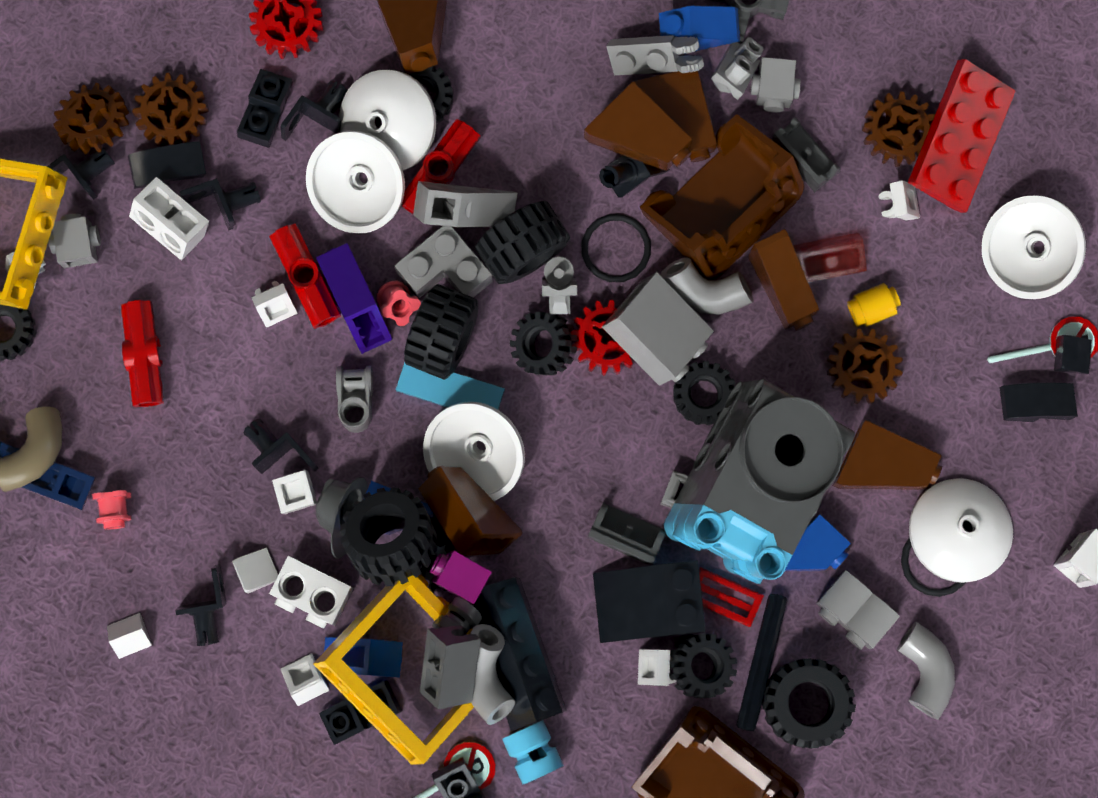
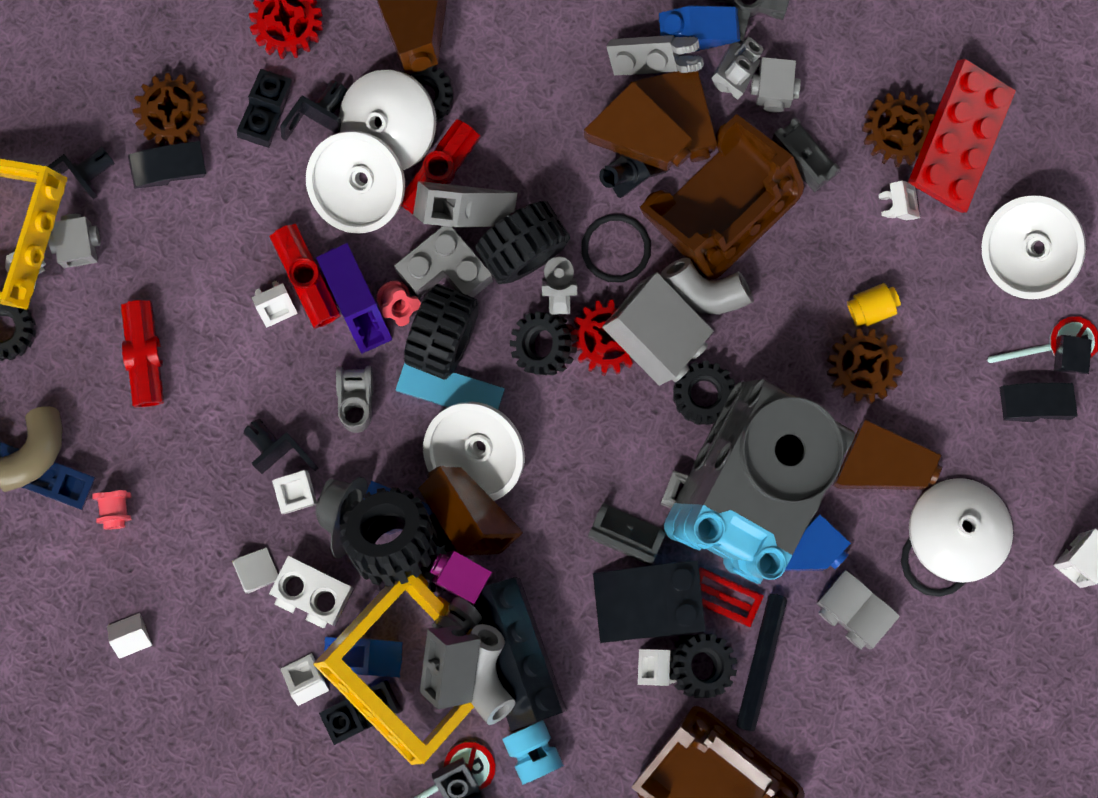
(91, 118): reddish brown gear -> none
(168, 218): white brick -> none
(204, 612): black bracket -> none
(226, 201): black bracket -> none
(784, 280): reddish brown slope -> none
(832, 257): clear red slope -> none
(839, 697): black tyre -> none
(935, 669): light grey cylinder -> none

